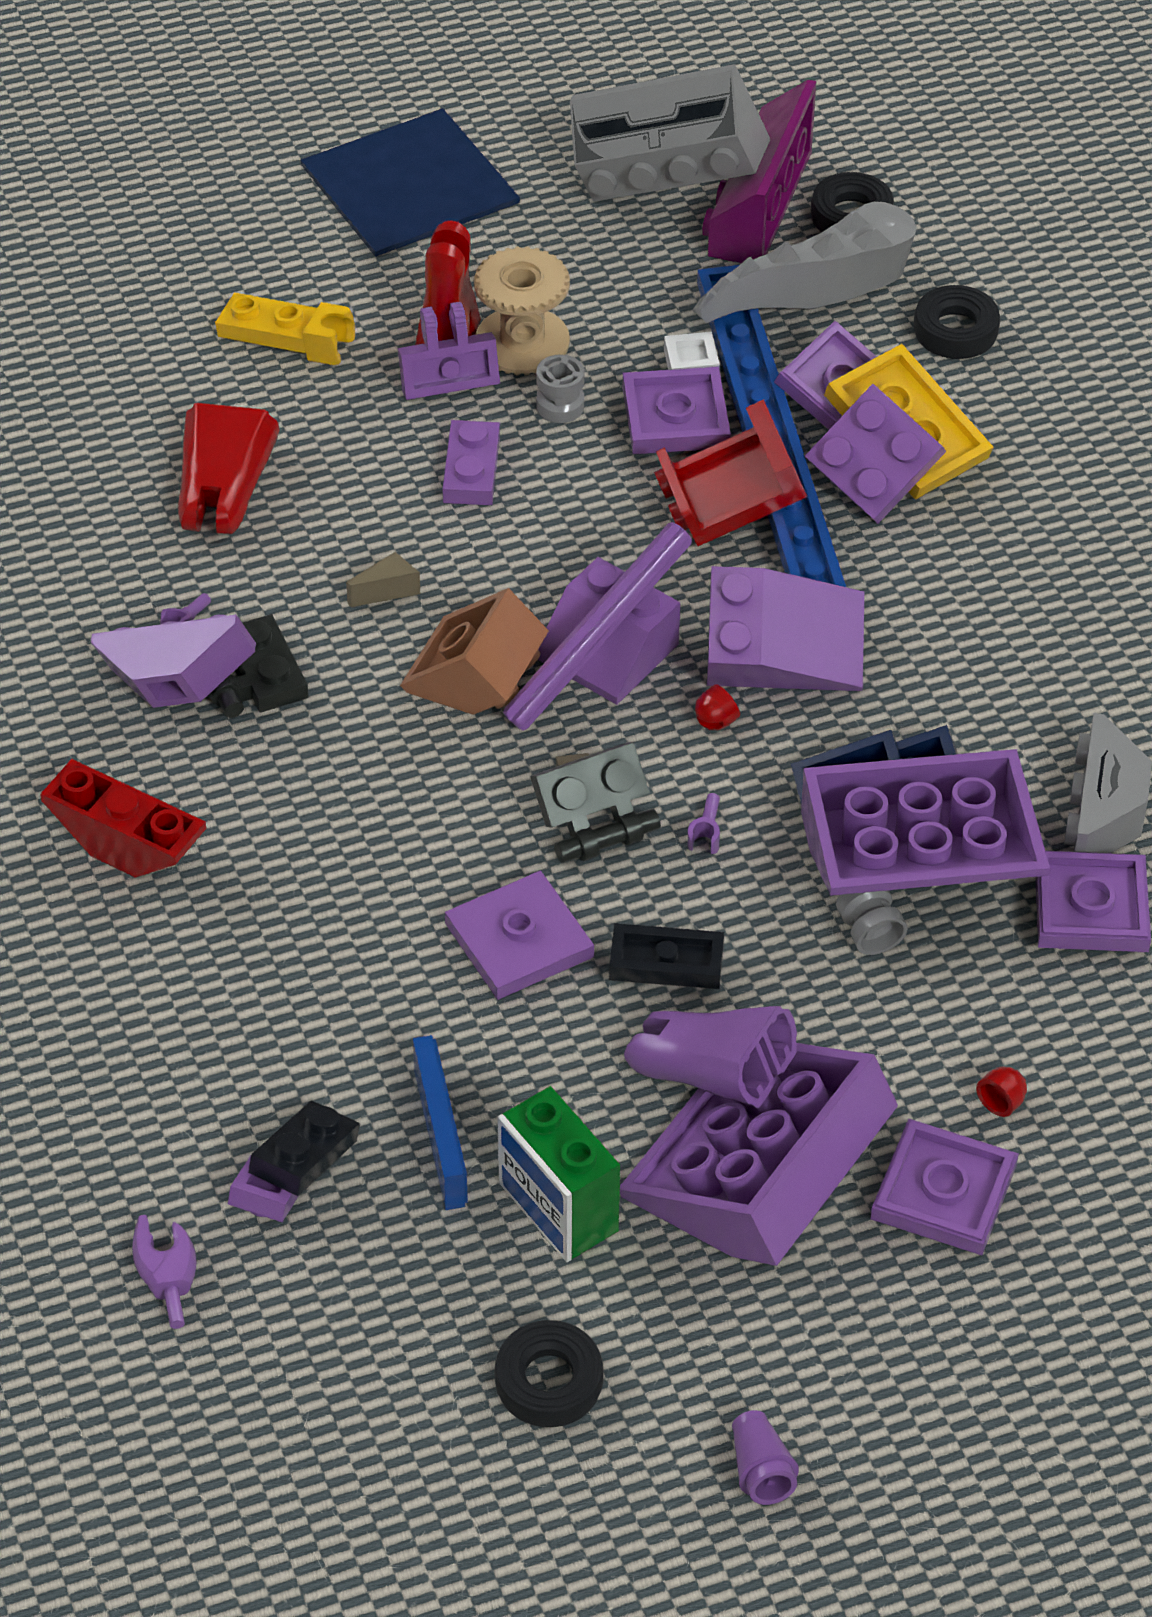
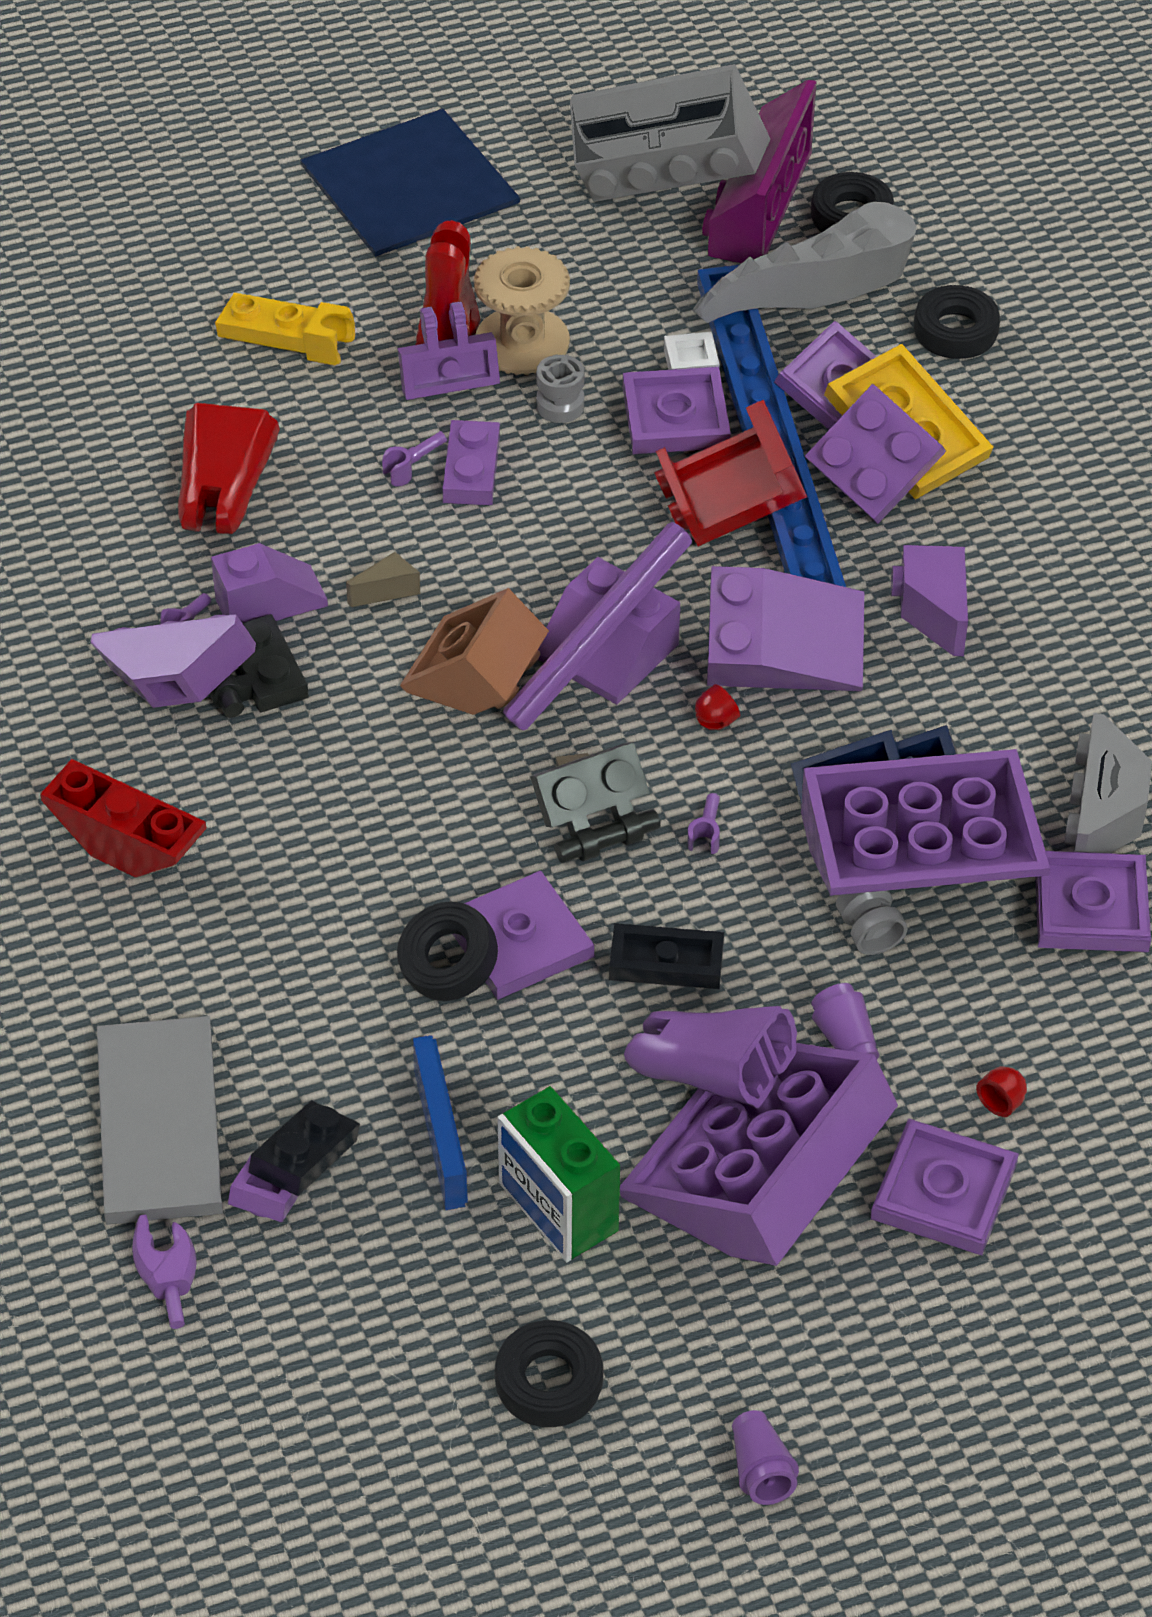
(158, 1120): none -> light grey tile
(263, 583): none -> medium lavender slope
(400, 460): none -> medium lavender hand
(469, 972): none -> black tyre
(844, 1019): none -> medium lavender cone
(934, 593): none -> medium lavender slope

